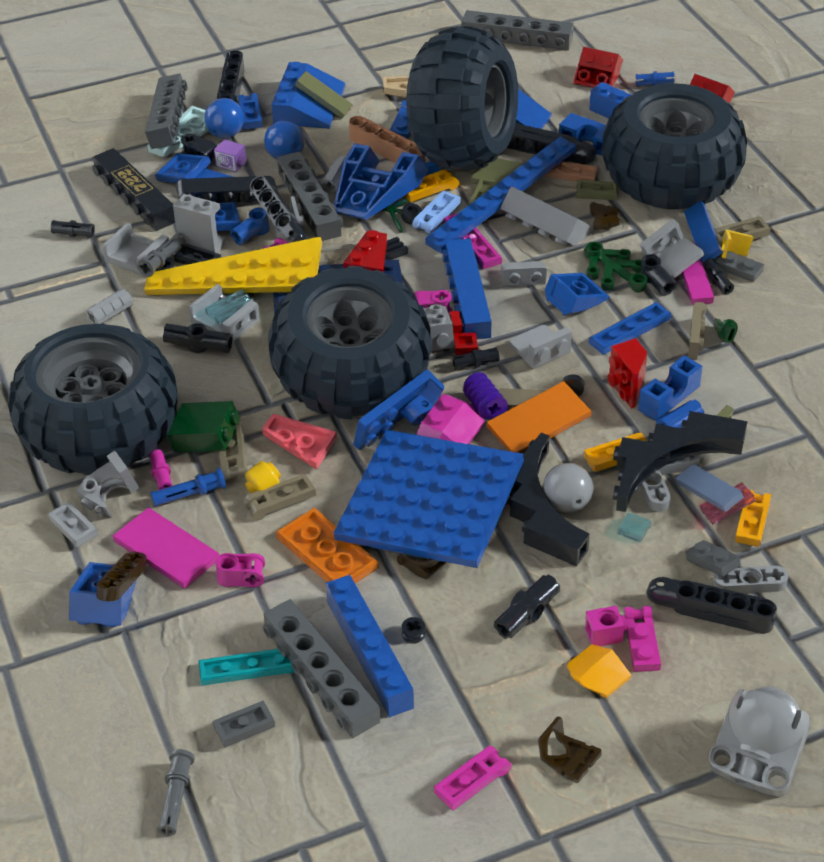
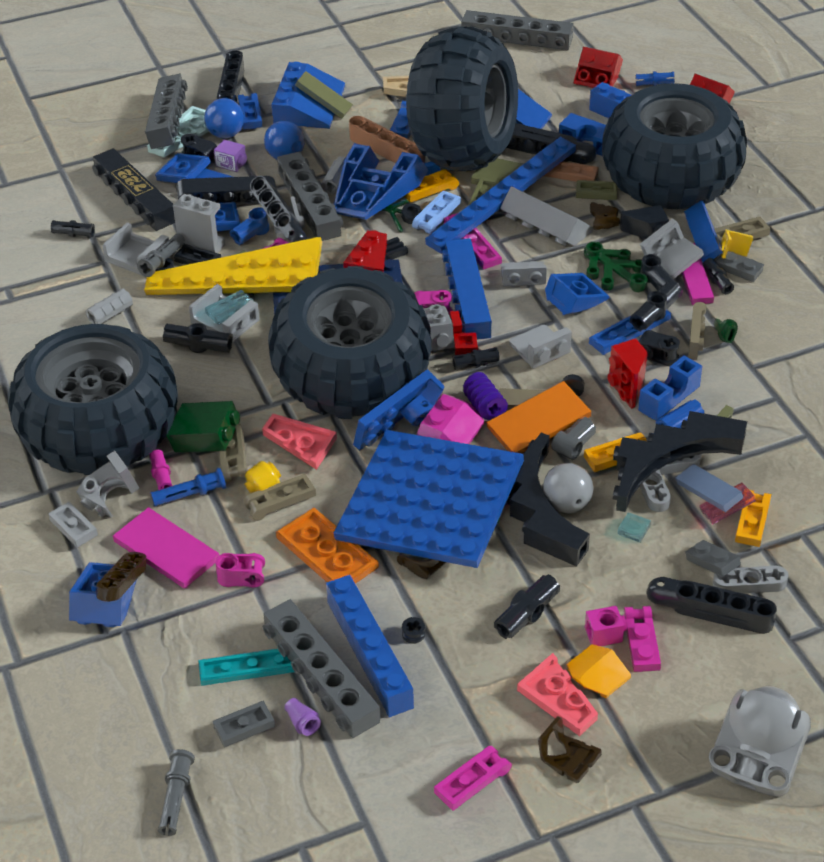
(303, 718): none -> medium lavender cone
(556, 694): none -> coral wing
(572, 441): none -> dark grey piece
(643, 221): none -> black slope
(656, 305): none -> black piece
(659, 347): none -> black piece

